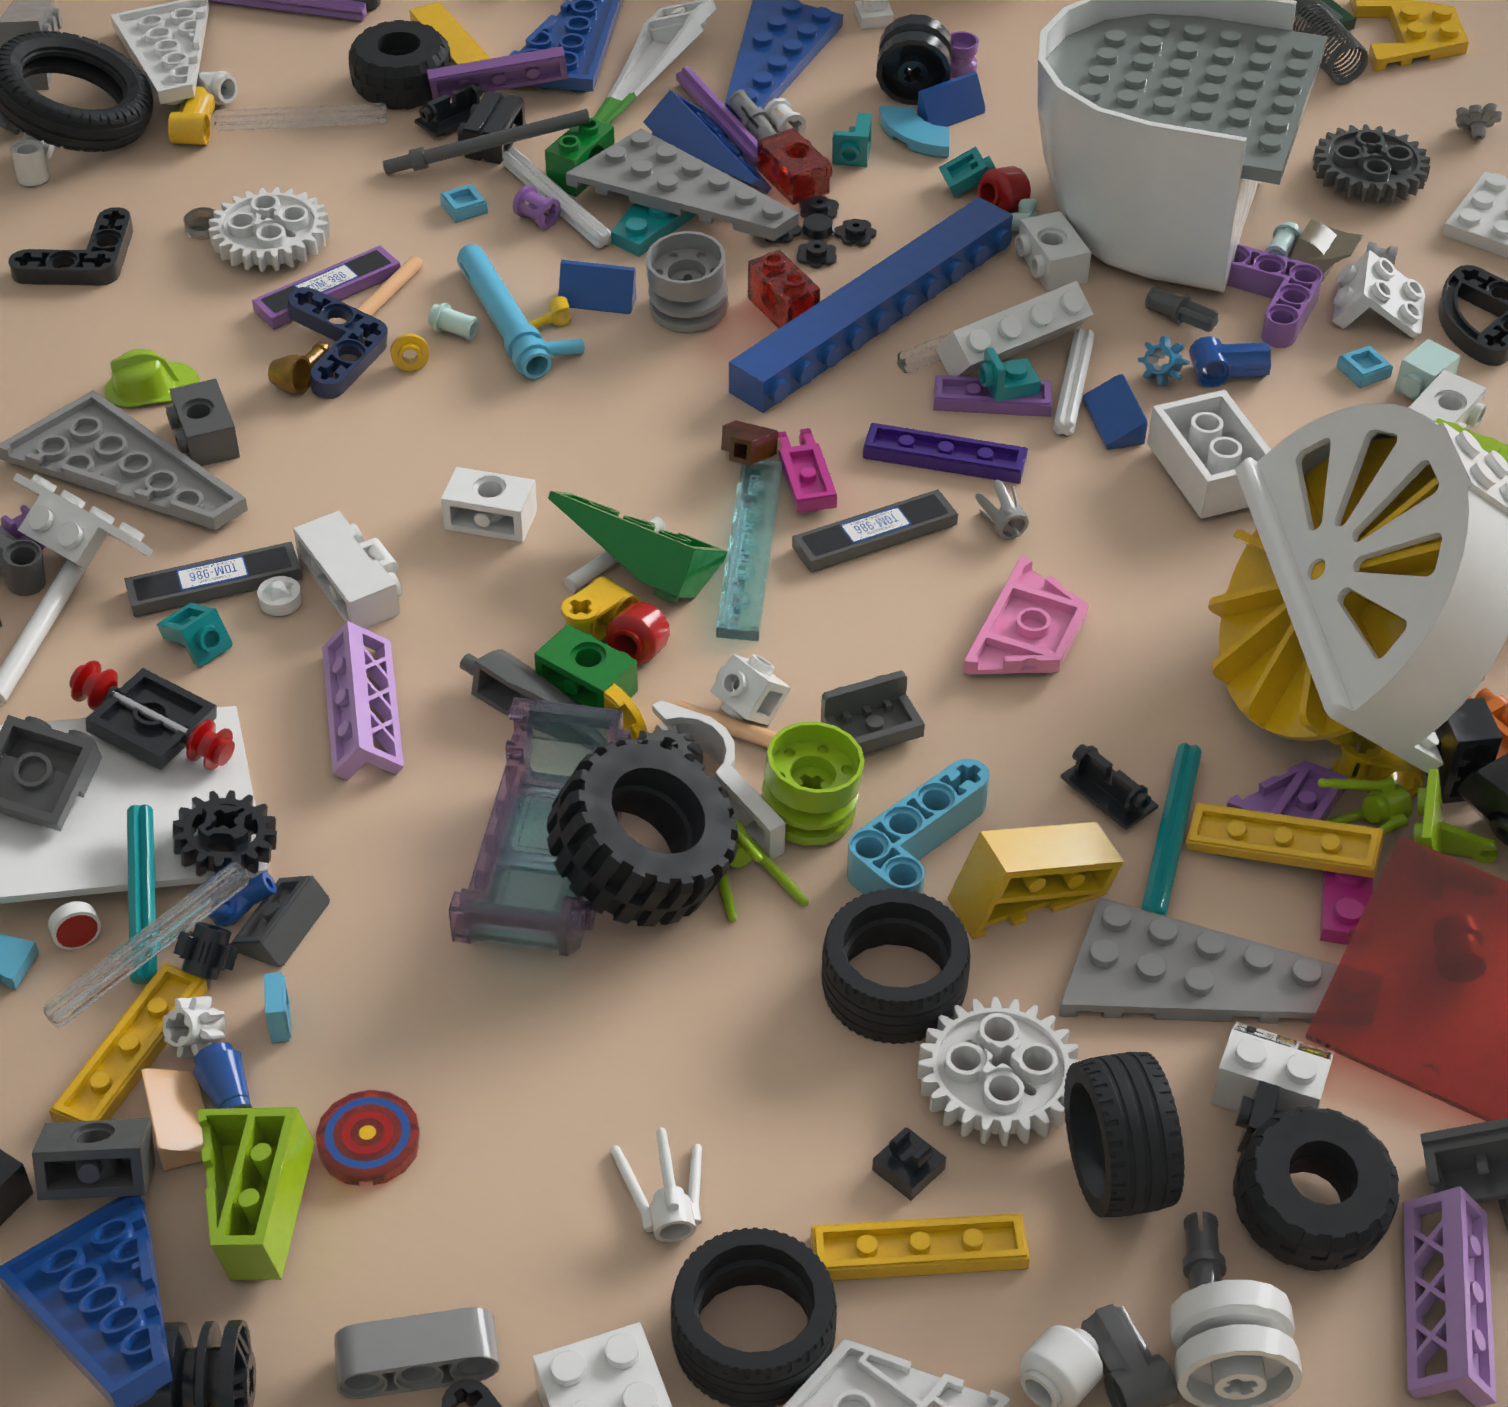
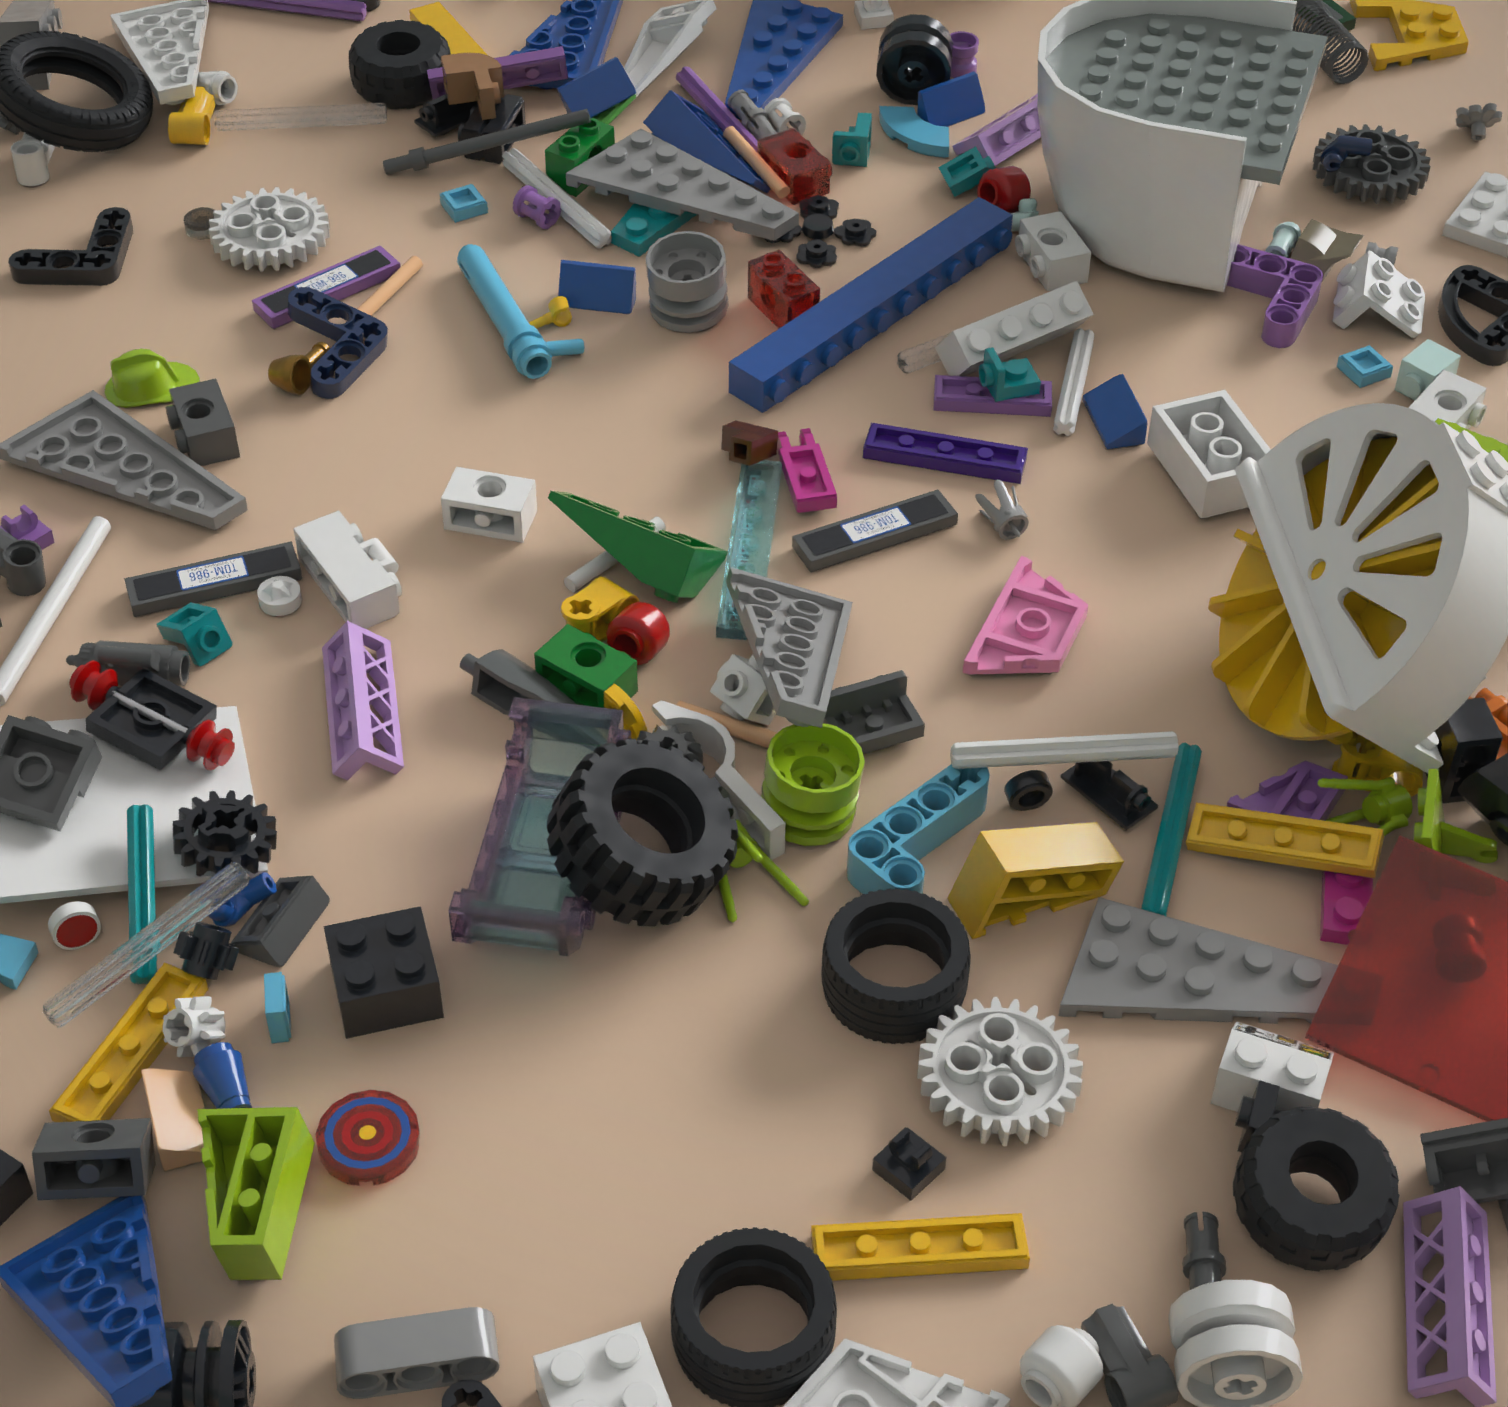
(69, 529): white bracket -> none
(130, 658): none -> dark grey piece
(384, 972): none -> black piece
(409, 342): yellow plate -> none
(453, 321): light aqua pin -> none
(471, 79): none -> medium nougat brick
(597, 89): none -> blue slope
(671, 1213): white plant -> none
(757, 163): none -> light nougat bar
(793, 640): none -> light grey wing
(1006, 133): none -> lavender fence
(1028, 790): none -> black tile
(1064, 750): none -> white axle
(1124, 1134): black tyre -> none
(1158, 352): dark azure gear -> none
(1181, 309): dark grey axle -> none
(1218, 362): blue piece -> none
(1341, 148): none -> dark blue arm

